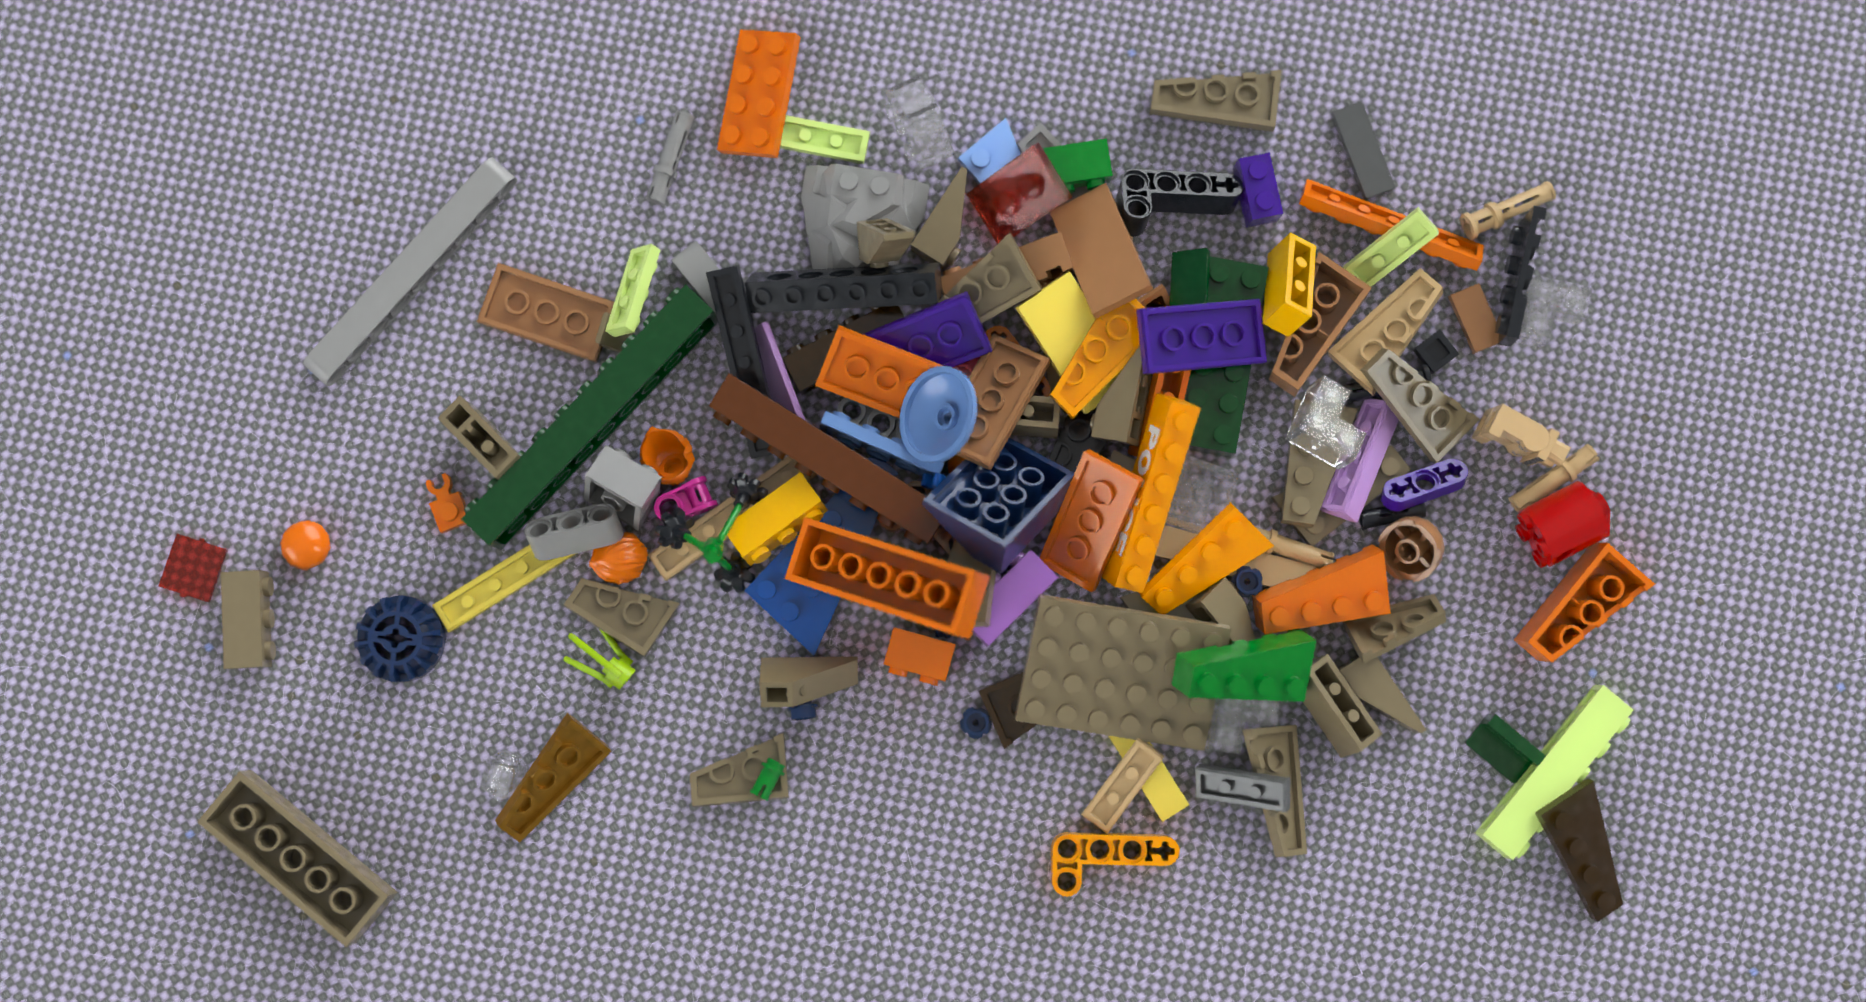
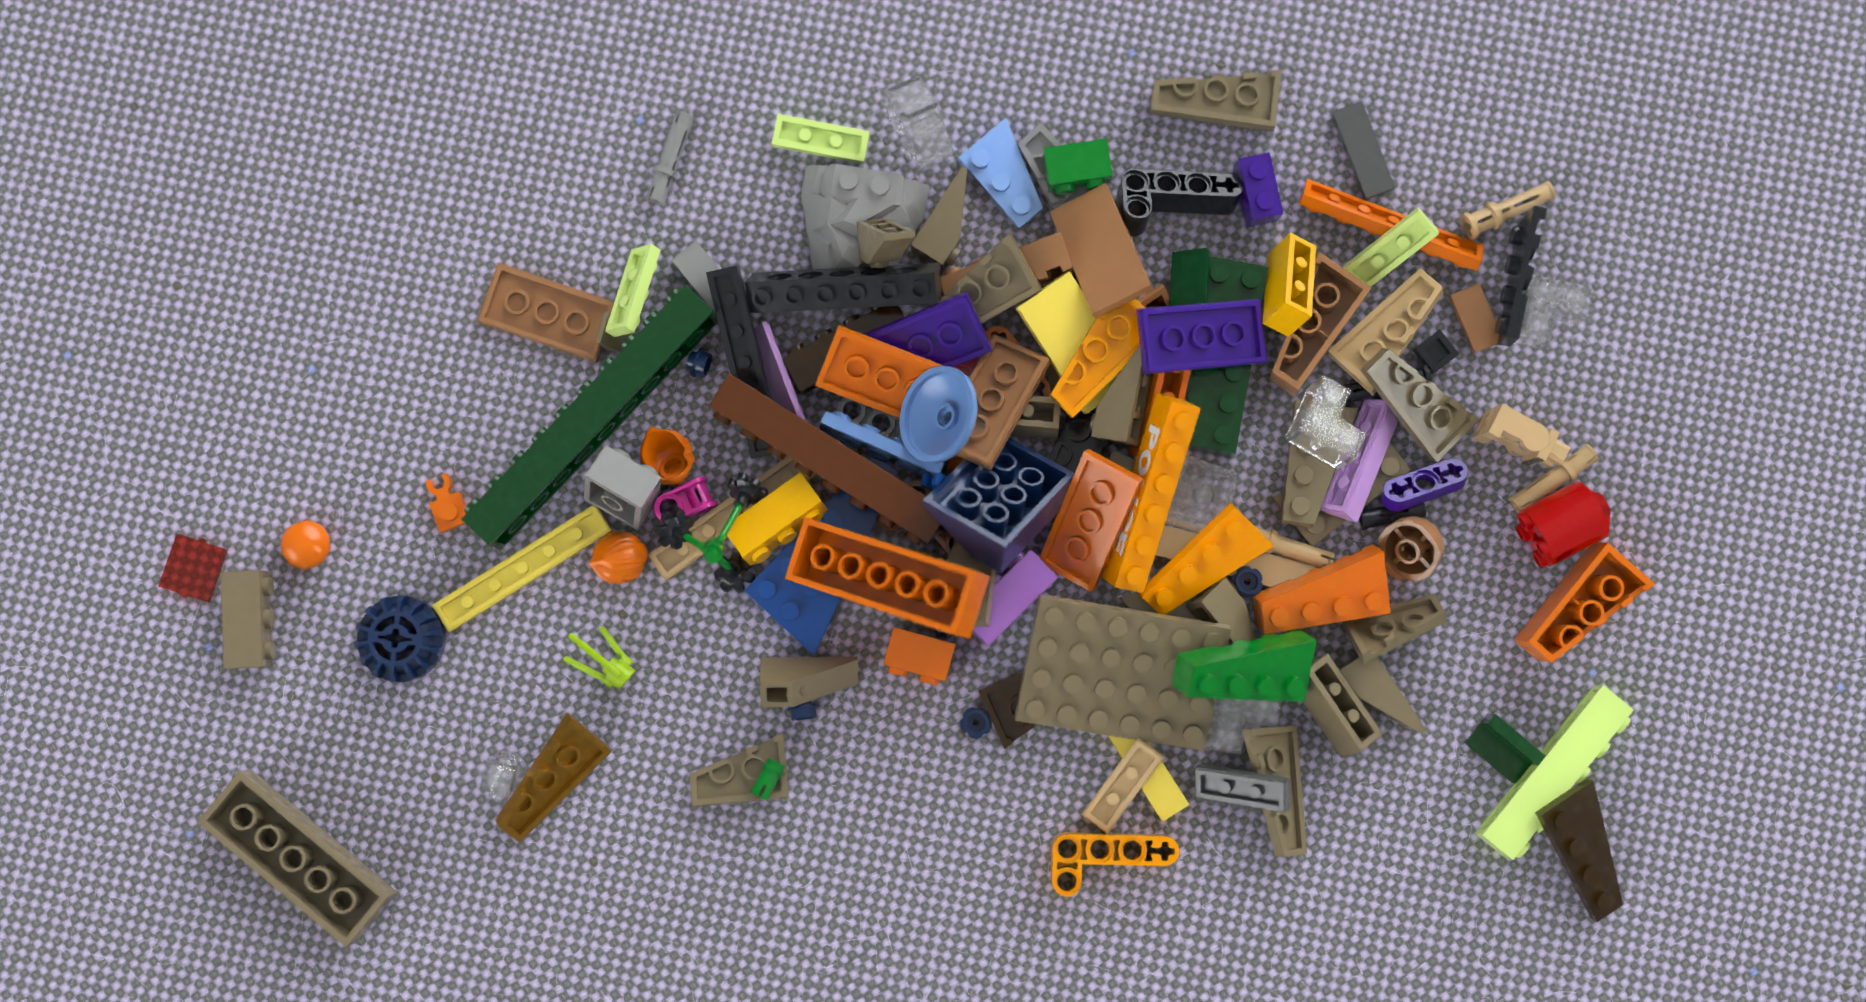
(410, 272): light grey beam -> none
(479, 436): dark tan slope -> none
(574, 531): light grey beam -> none
(624, 615): dark tan wing -> none
(699, 363): none -> dark blue plate
(758, 93): orange plate -> none
(1019, 194): clear red tile -> none

